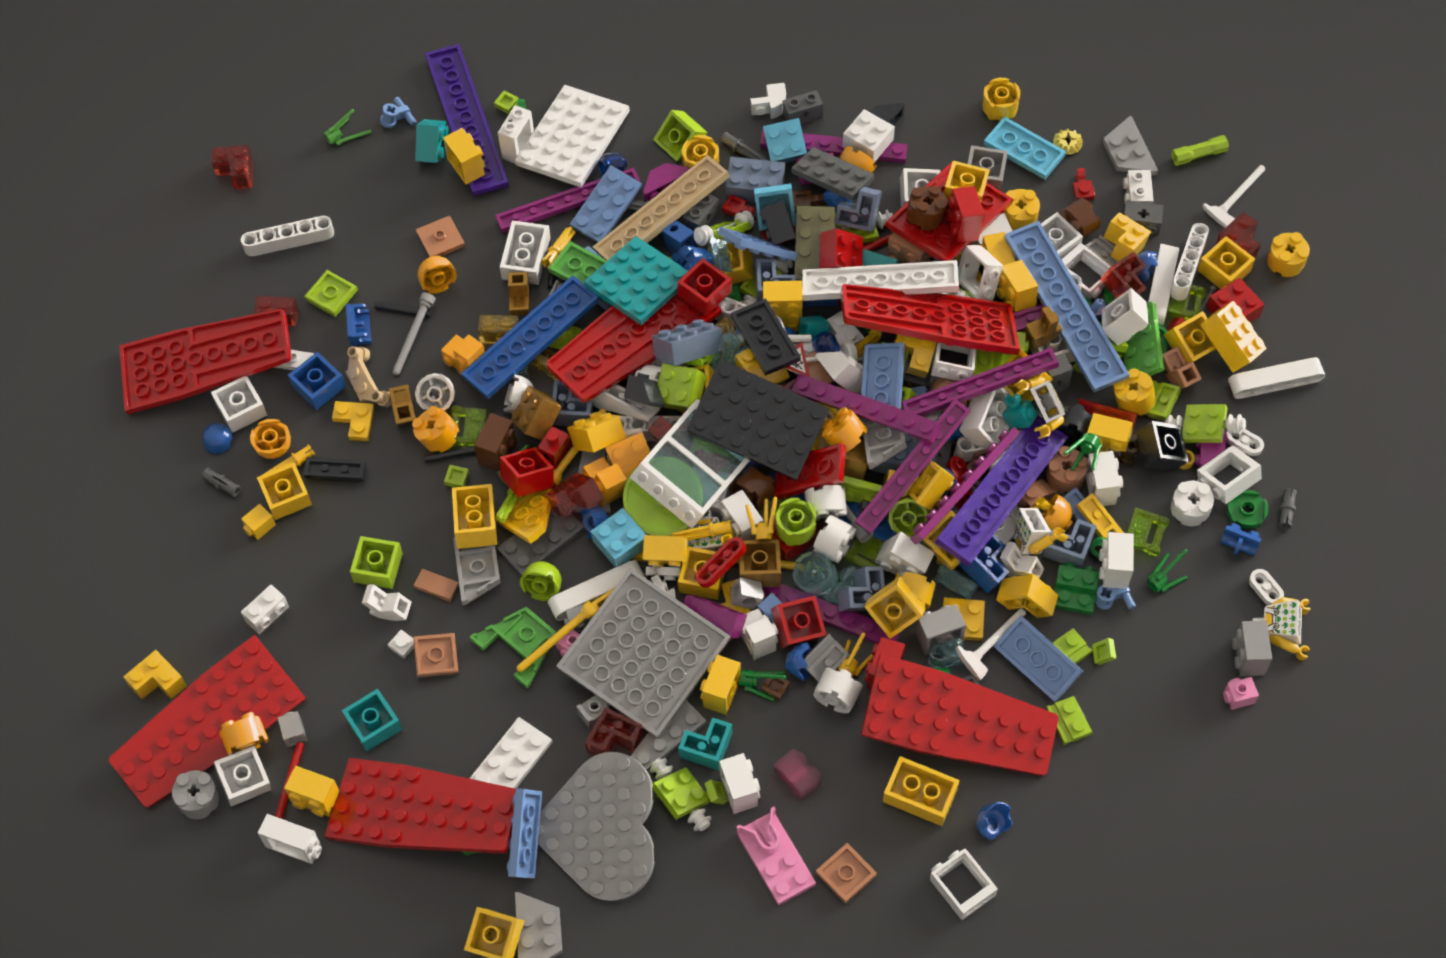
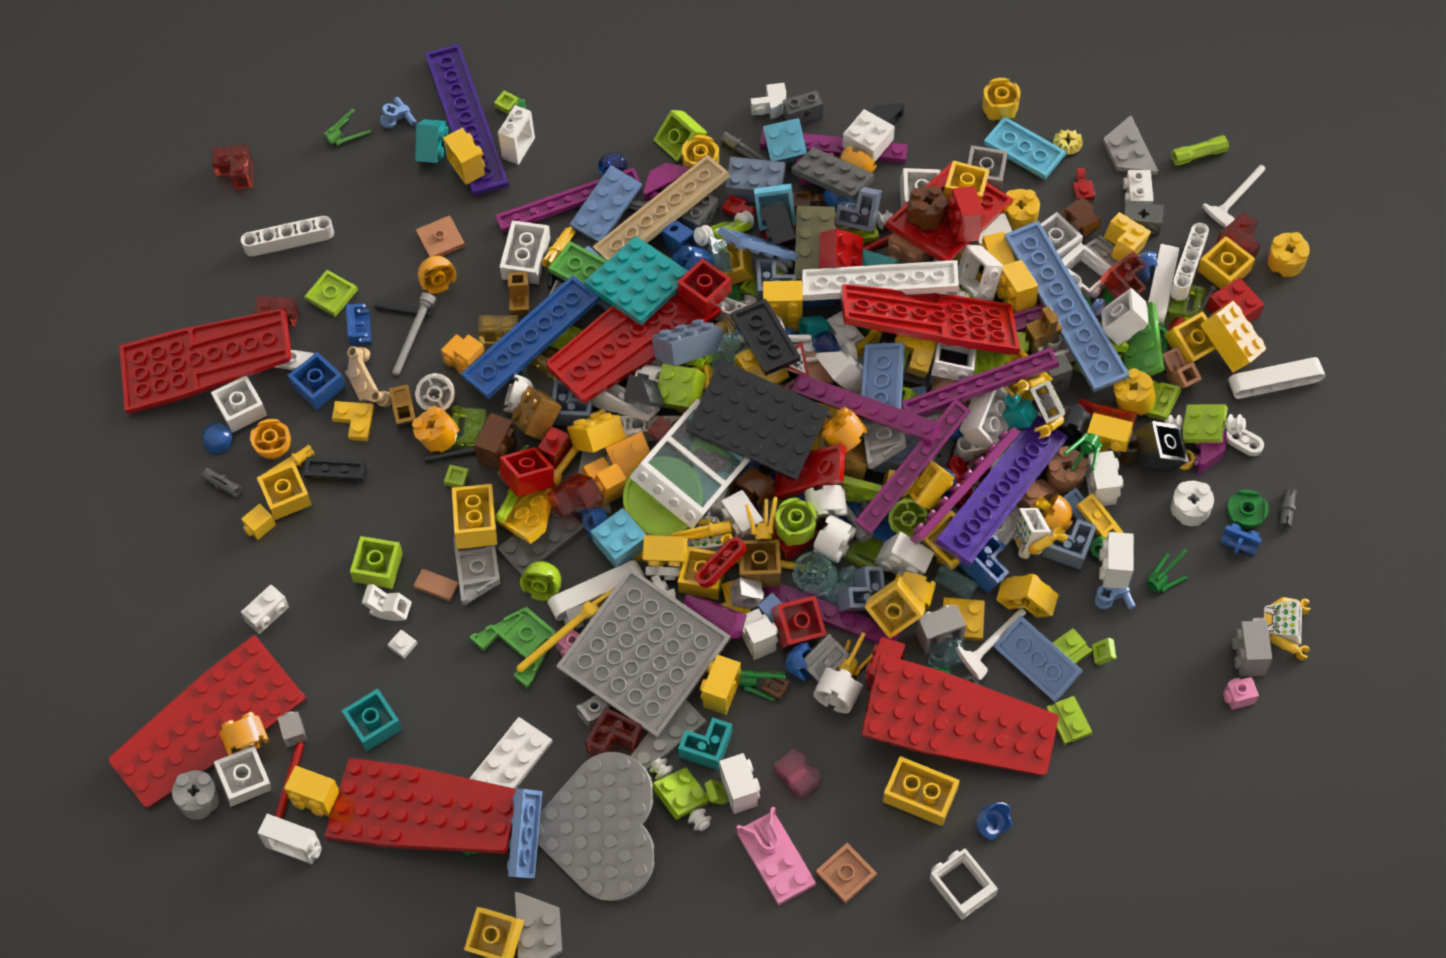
(154, 673): yellow brick -> none
(435, 655): nougat plate -> none
(572, 136): white plate -> none
(1020, 564): white brick -> none
(1076, 588): green plate -> none
(1140, 528): clear neon green plate -> none
(1232, 456): white window -> none
(1267, 587): white plate -> none

